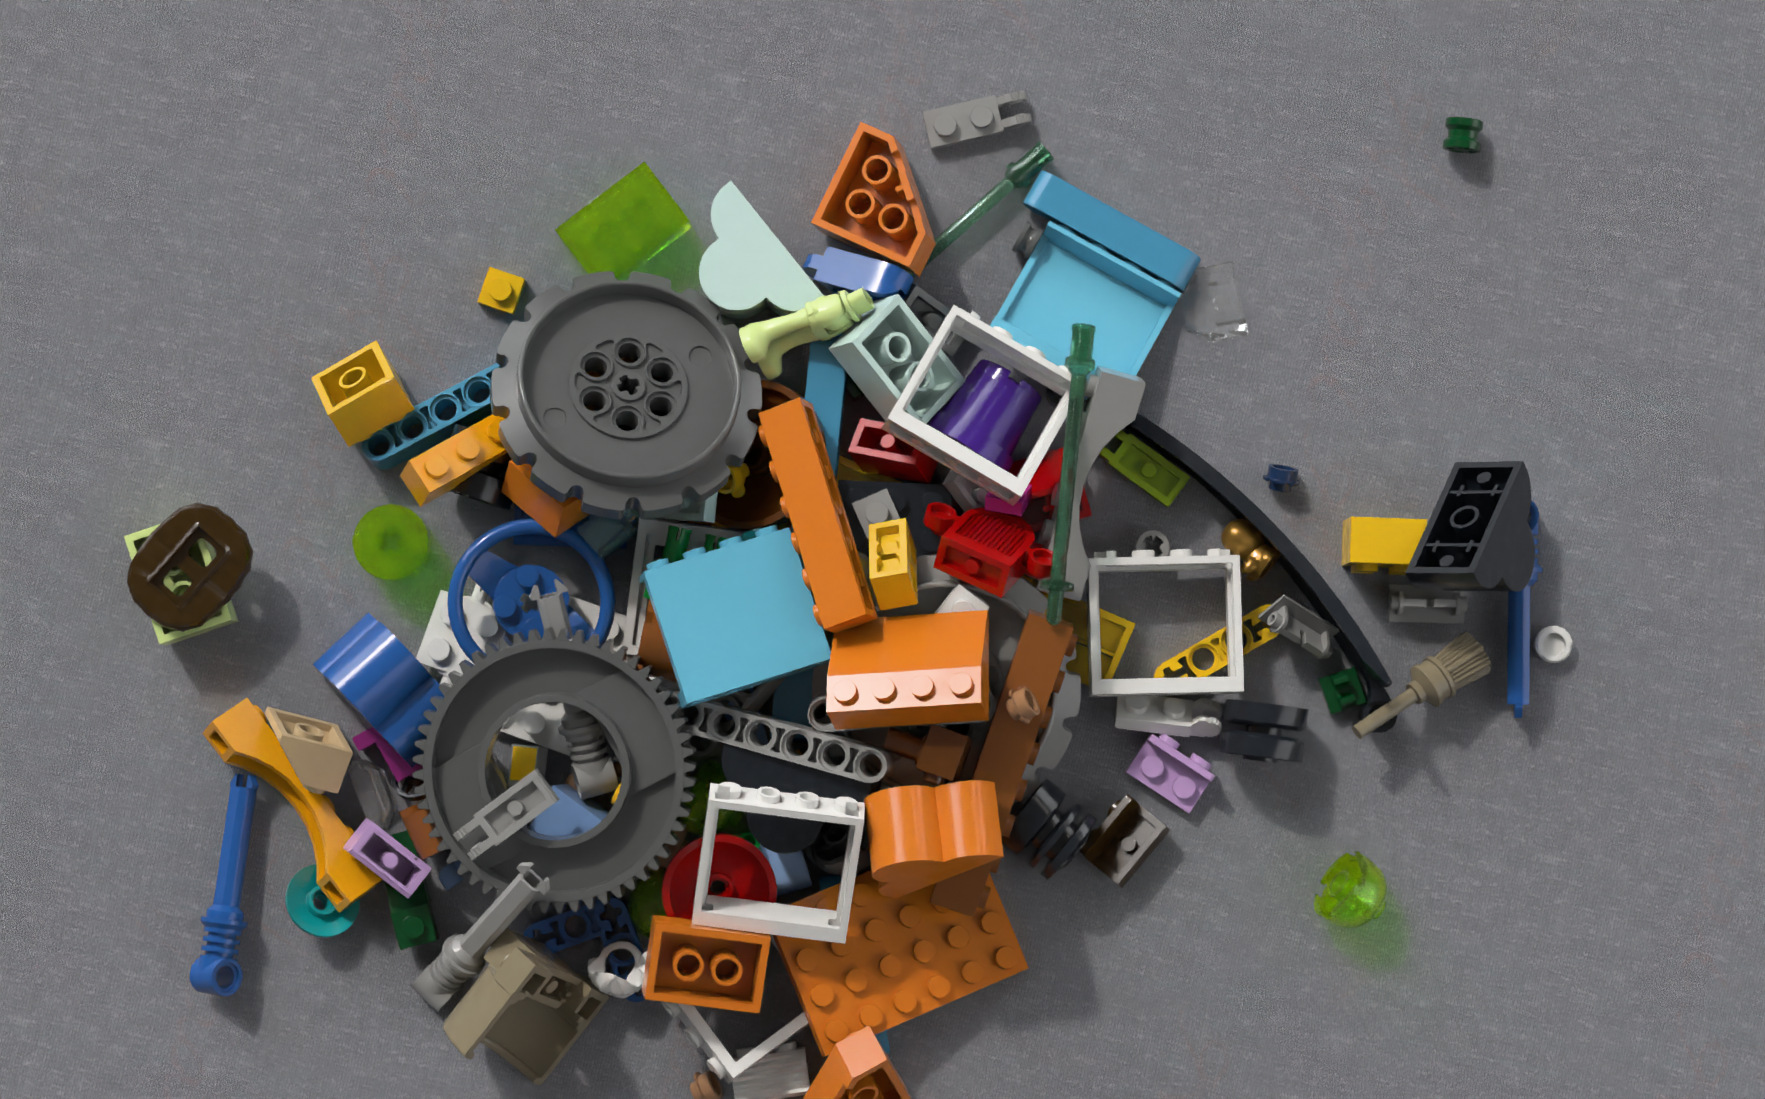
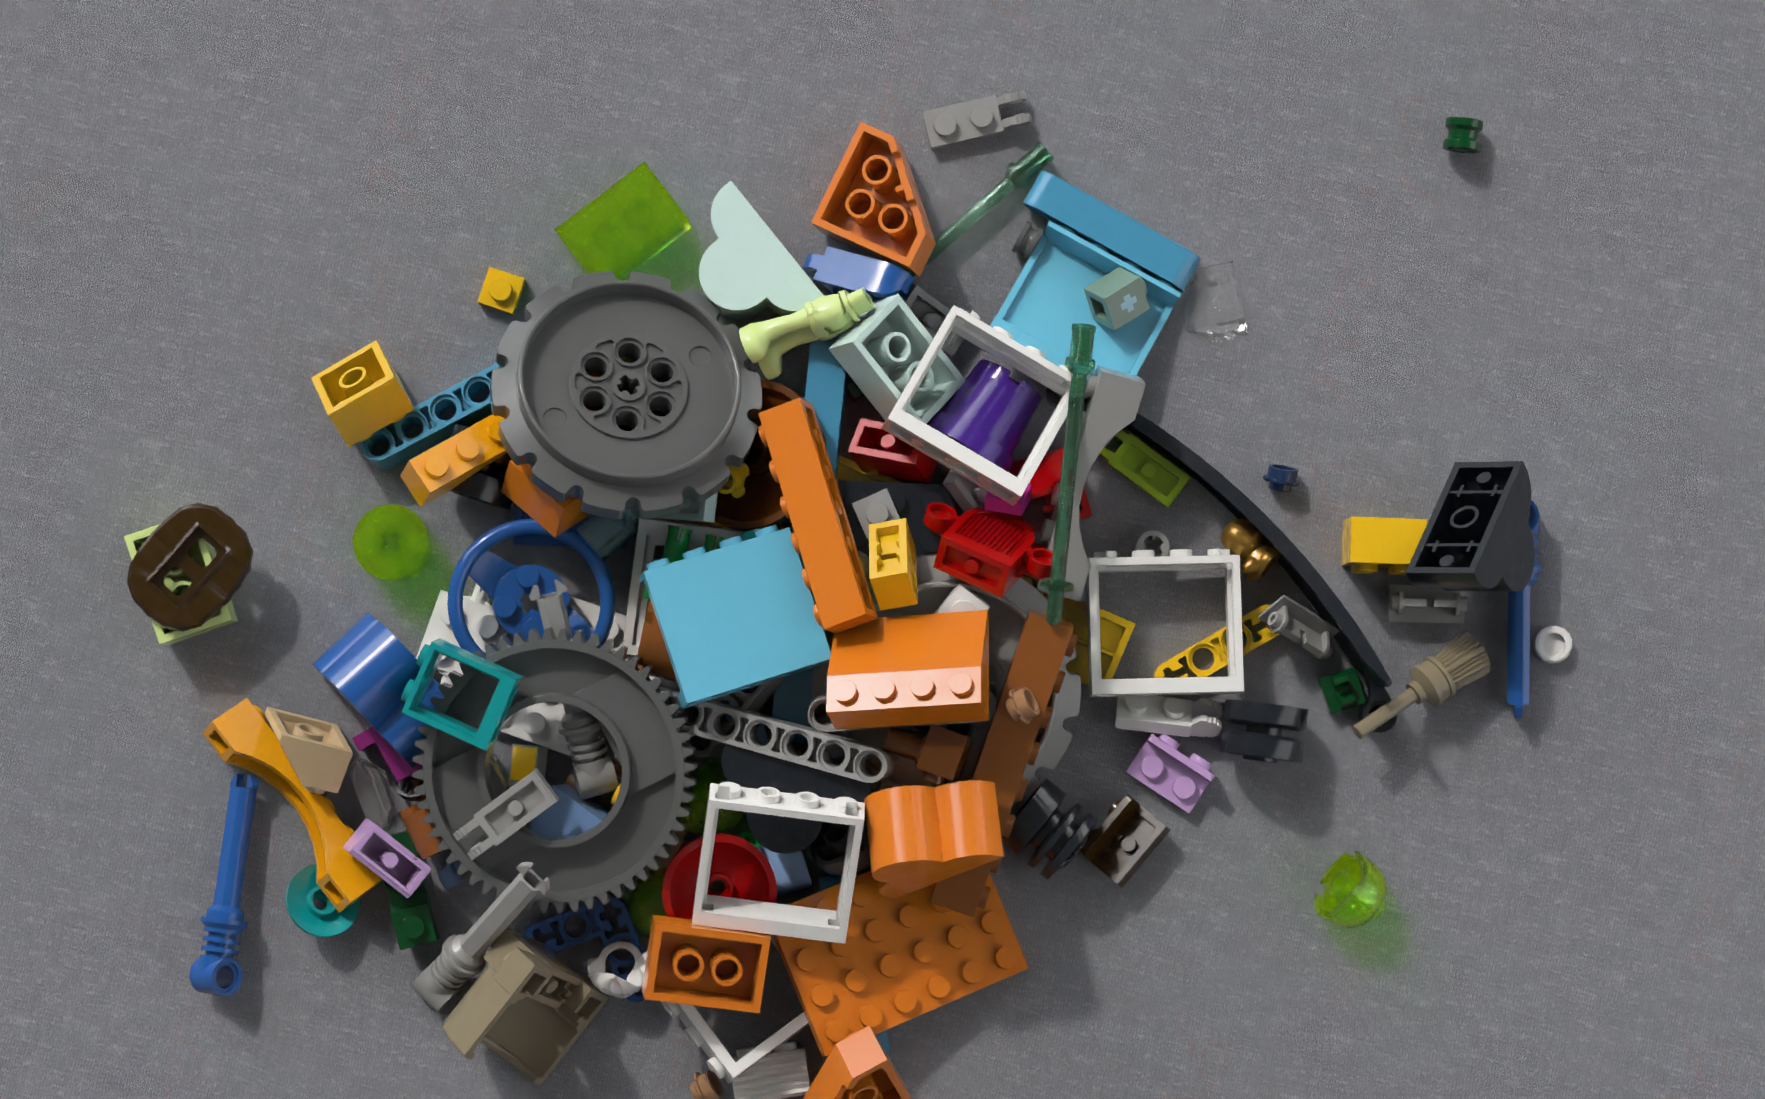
(497, 709): none -> teal window
(1117, 298): none -> sand green brick

